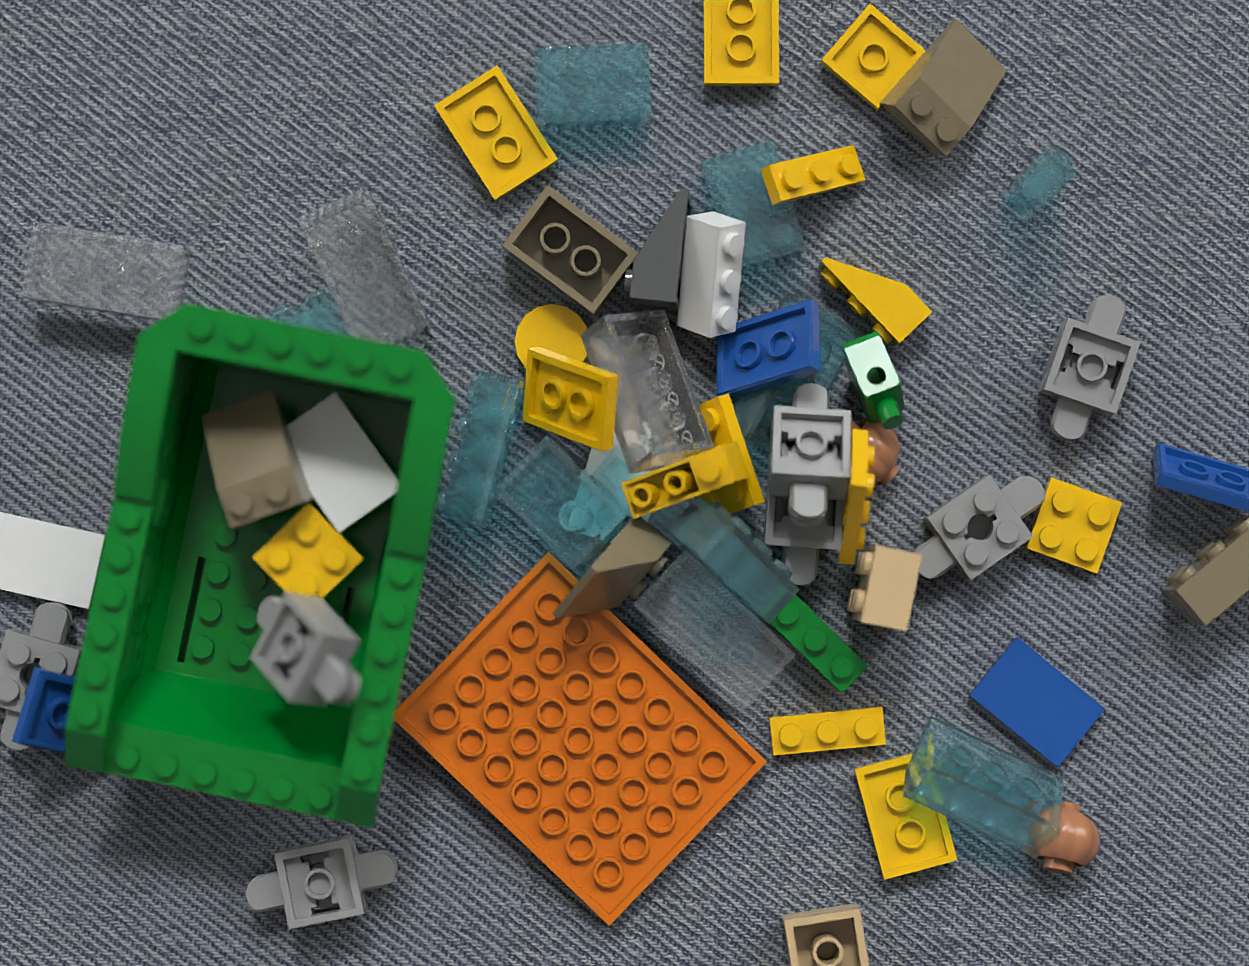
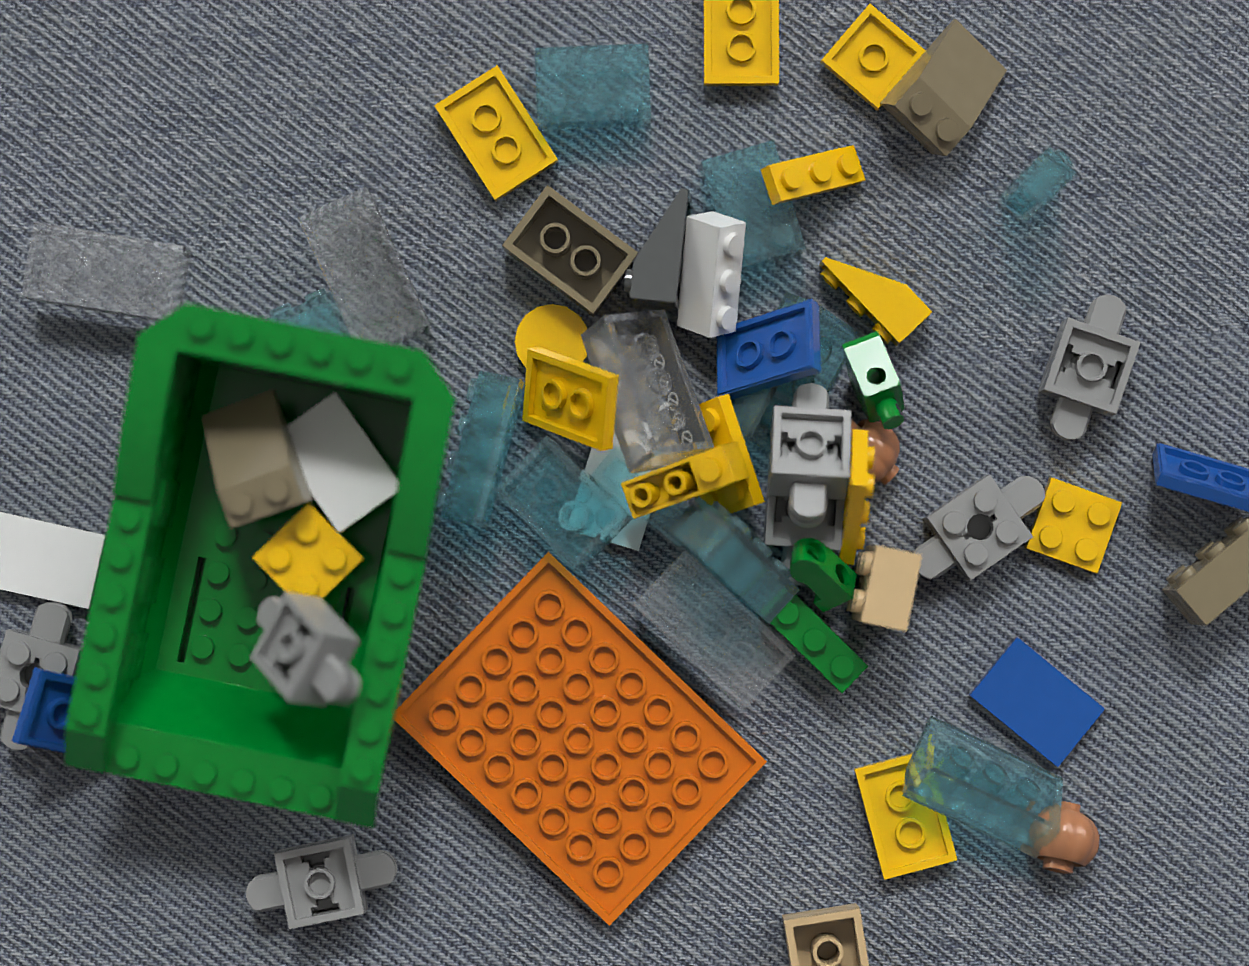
(617, 571): dark tan slope -> none
(822, 573): none -> green leg
(827, 730): yellow plate -> none

